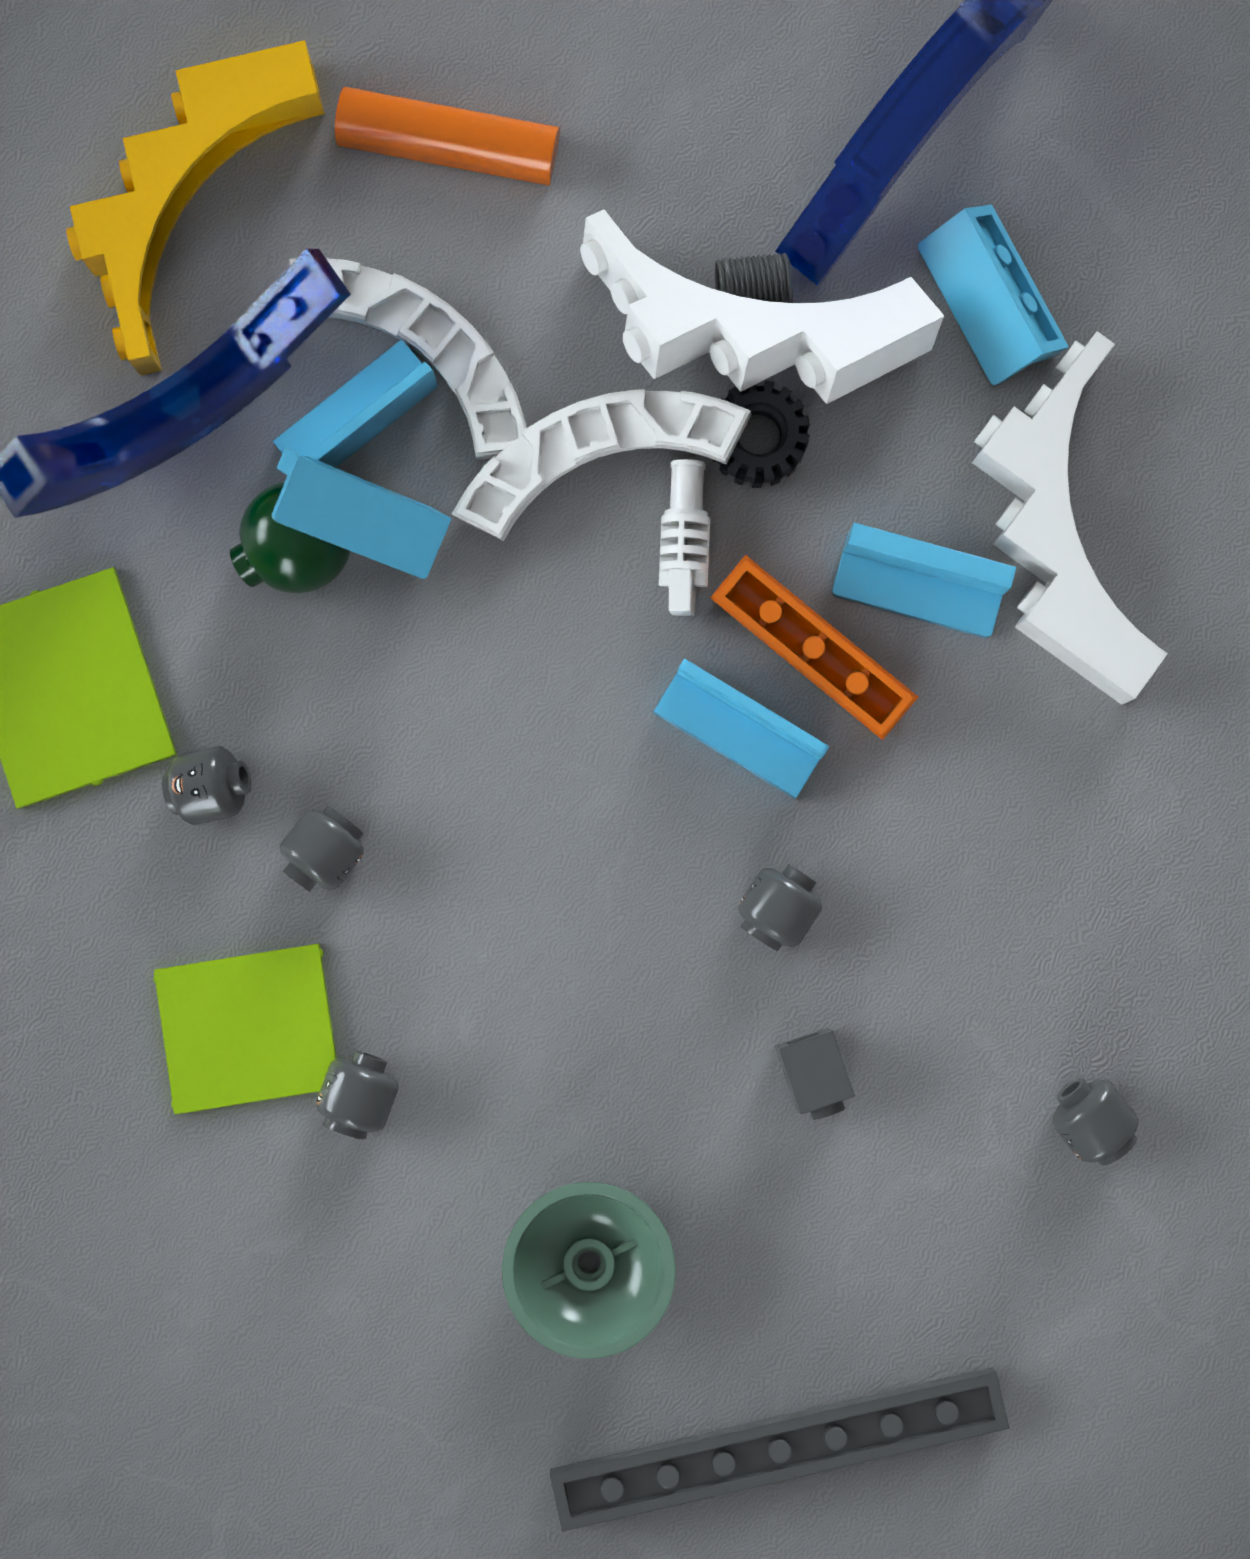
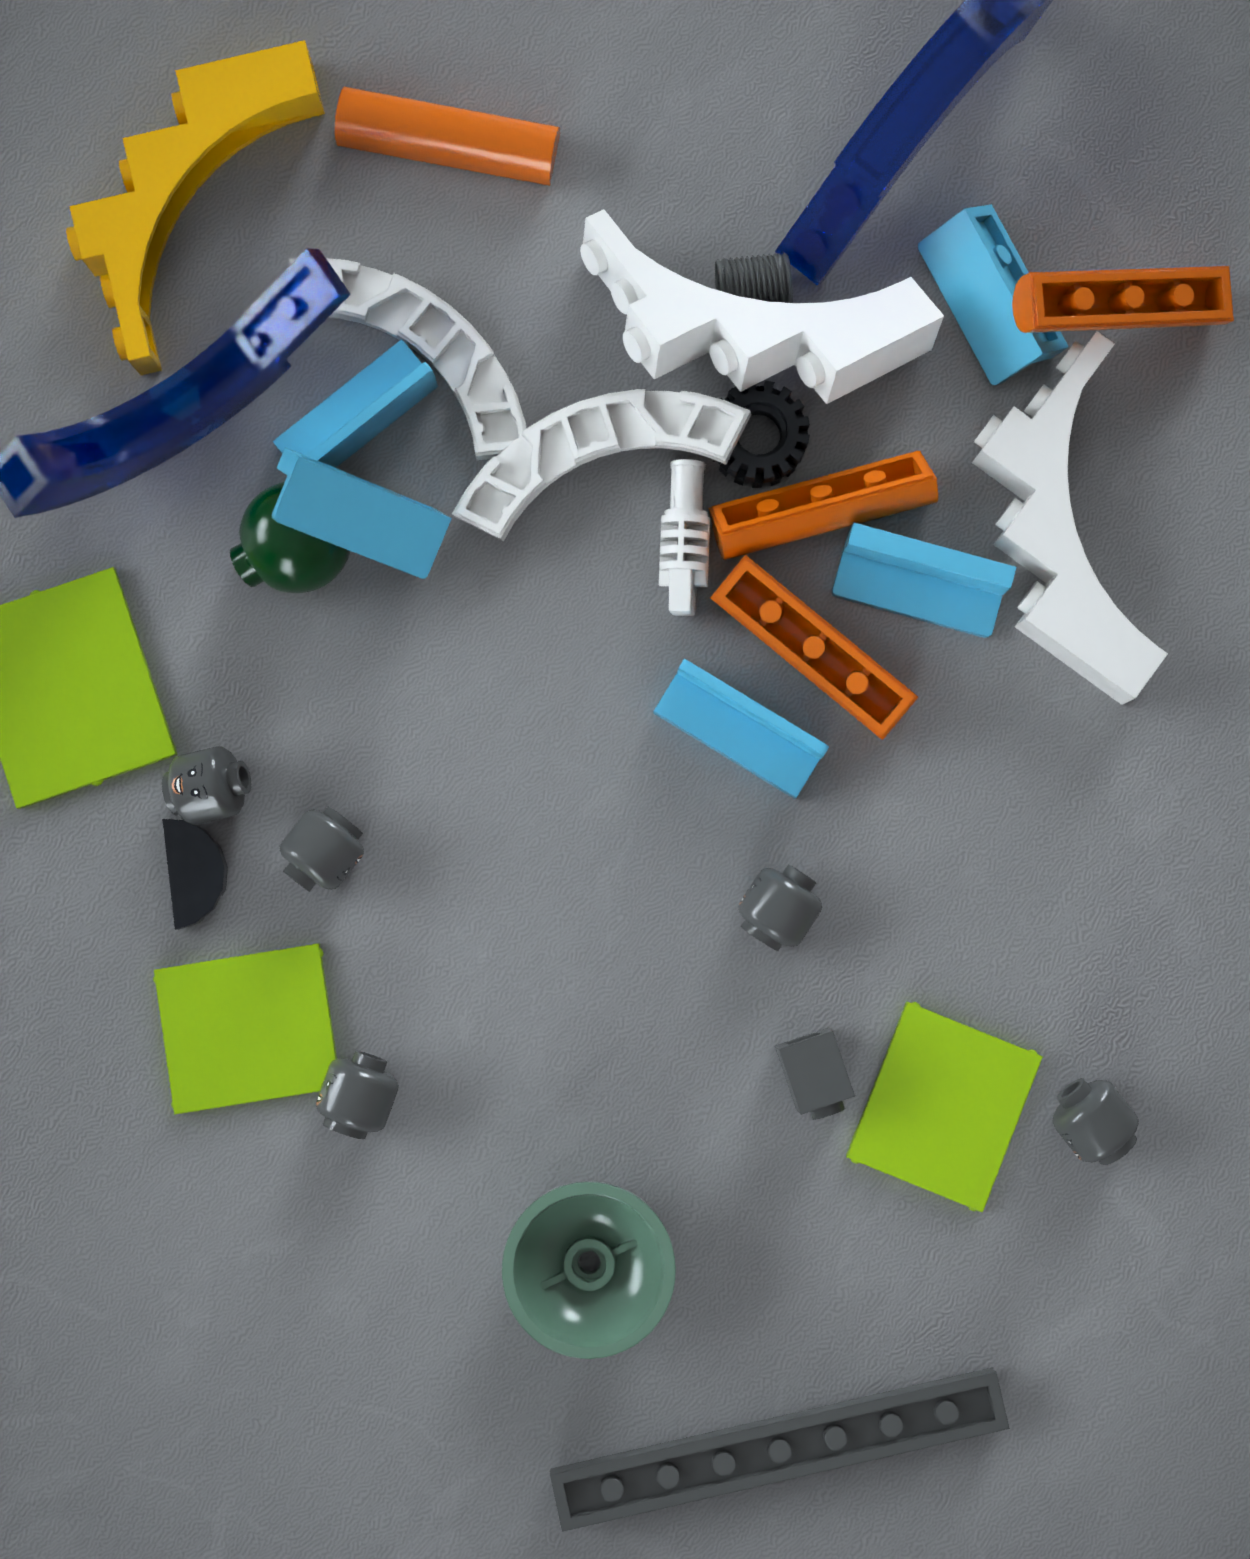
(195, 871): none -> black tile
(823, 504): none -> orange brick
(944, 1106): none -> lime piece
(1122, 299): none -> orange brick

